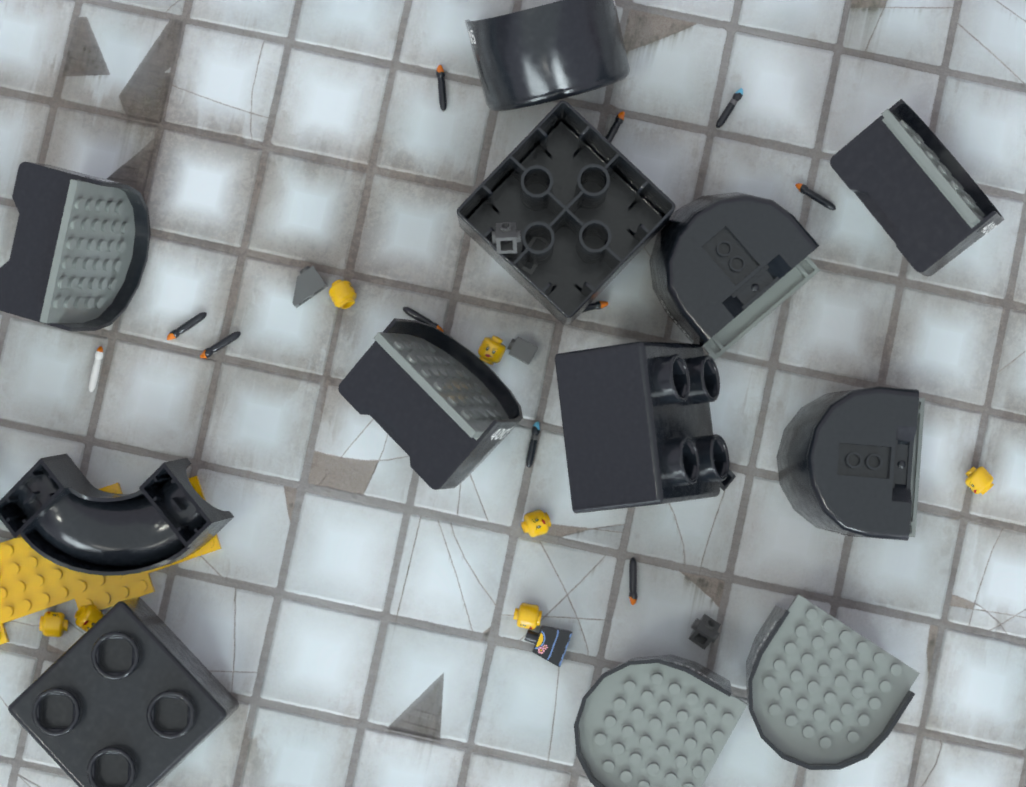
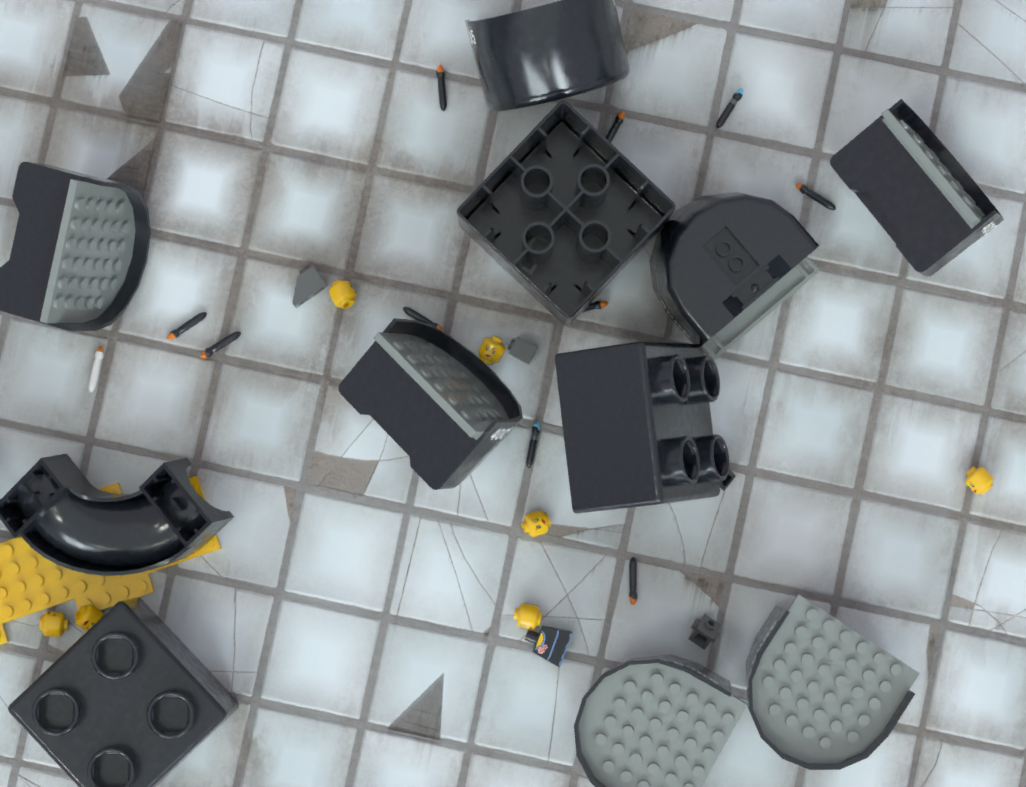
(506, 237): dark grey brick -> none
(856, 462): black piece -> none

